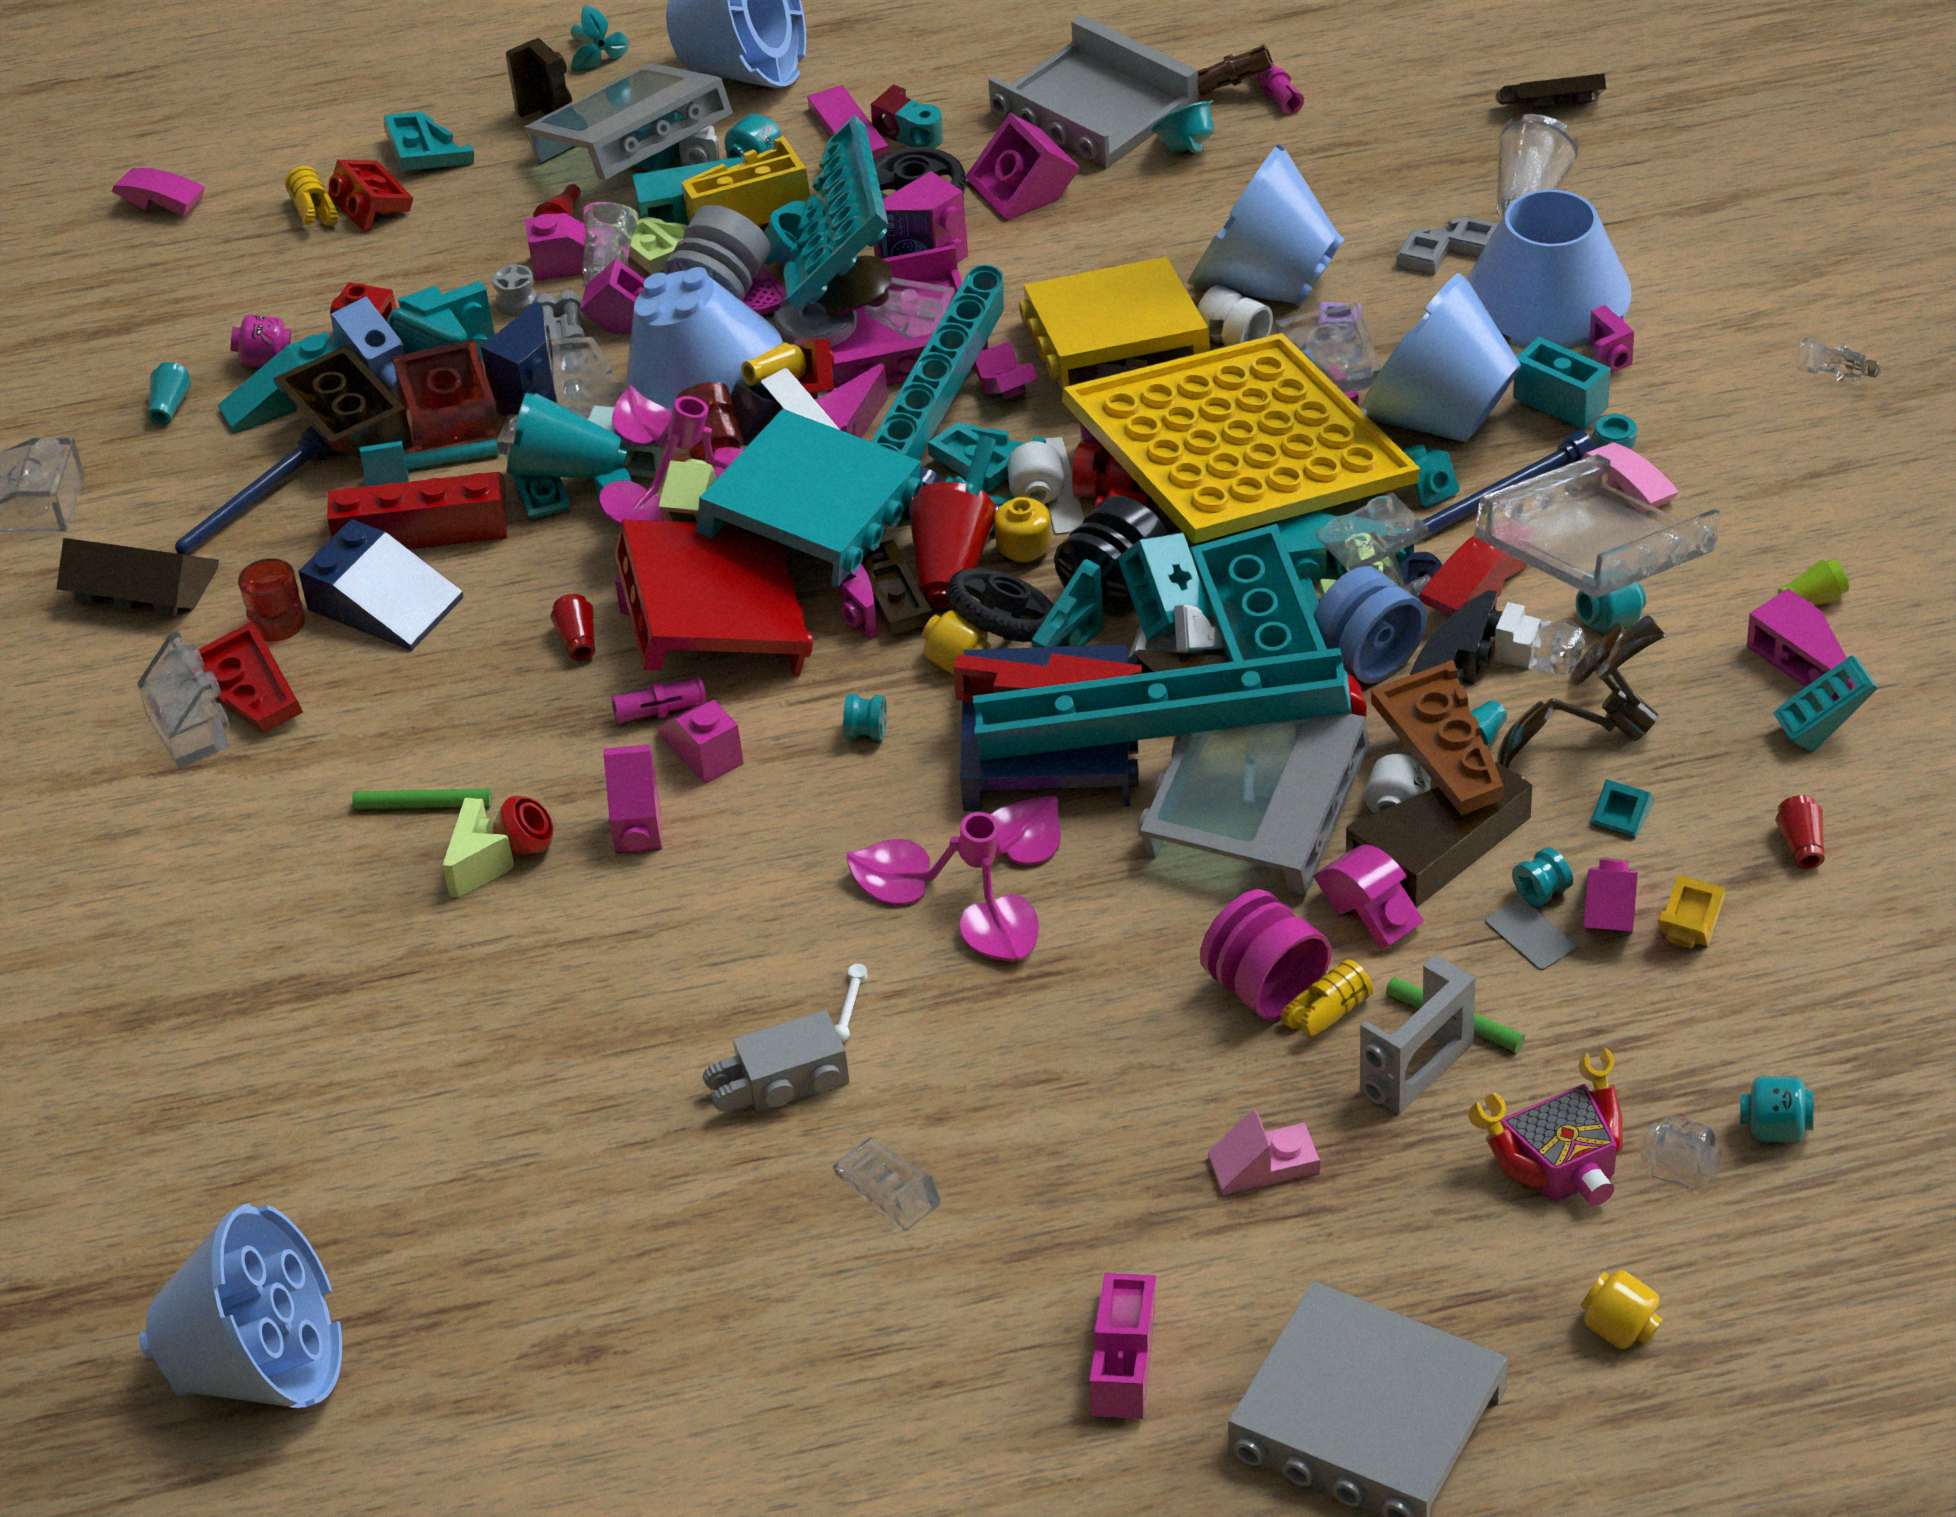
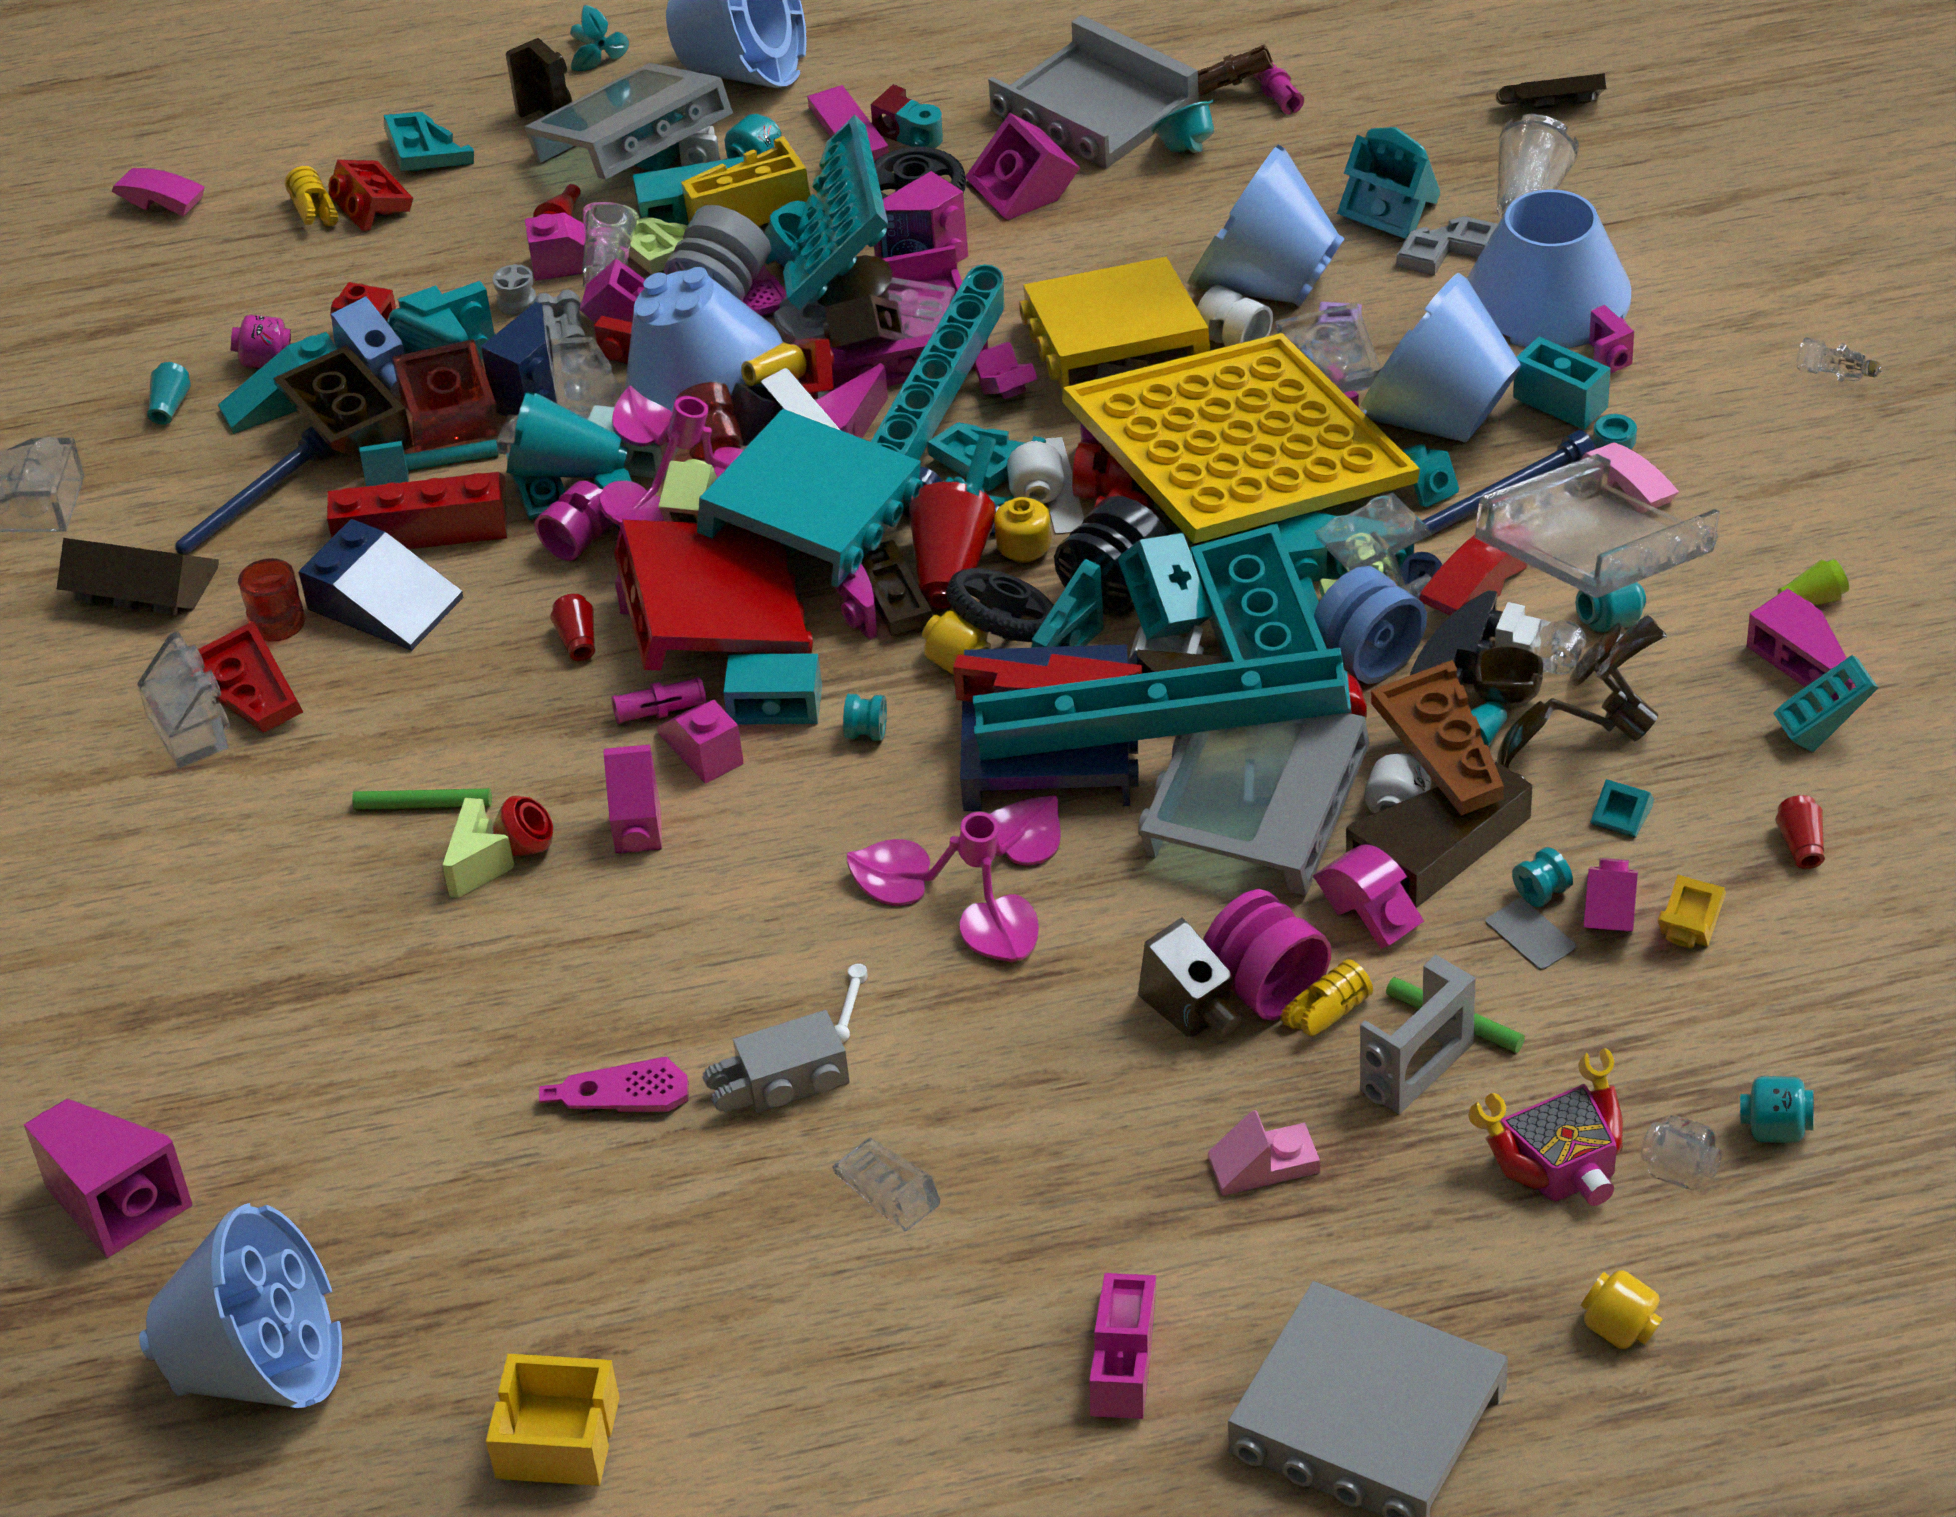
(107, 1173): none -> dark pink slope
(558, 1418): none -> yellow piece
(572, 521): none -> dark pink wheel
(613, 338): none -> red plate
(631, 1087): none -> dark pink piece
(773, 688): none -> teal brick
(863, 323): none -> dark brown brick
(1187, 982): none -> dark brown torso
(1194, 630): white tile -> none
(1388, 181): none -> teal piece
(1508, 675): none -> dark brown hair

